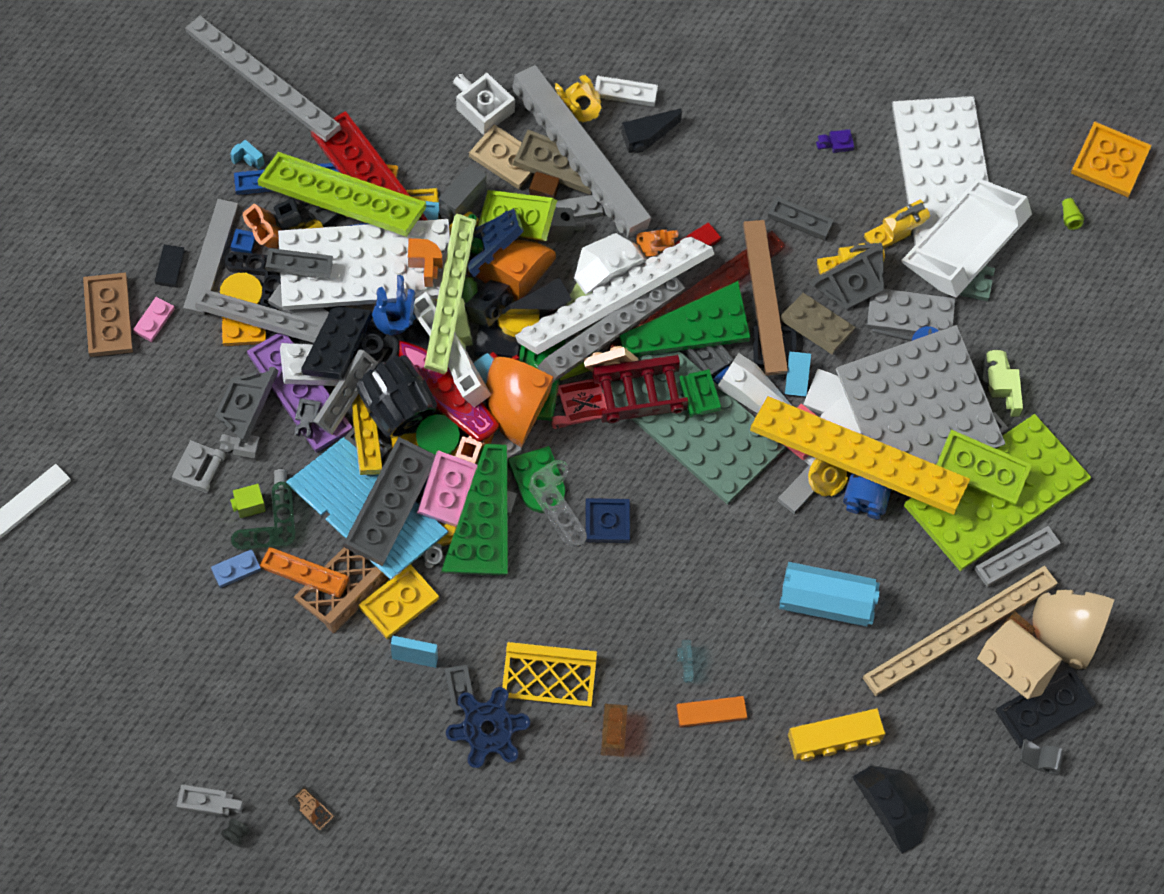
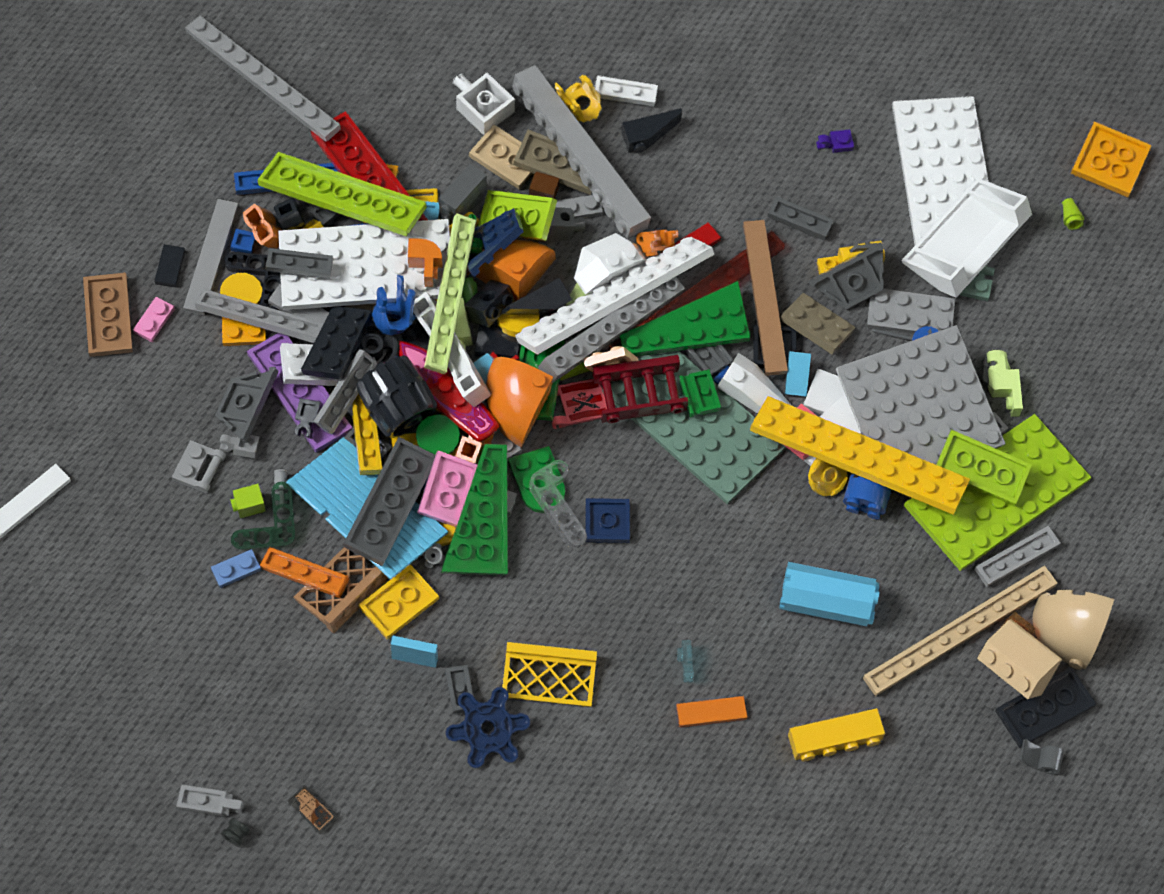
(248, 153): medium azure bracket -> none
(614, 730): clear orange brick -> none
(797, 492): light grey tile -> none
(895, 804): black wedge -> none
(899, 224): yellow plate -> none

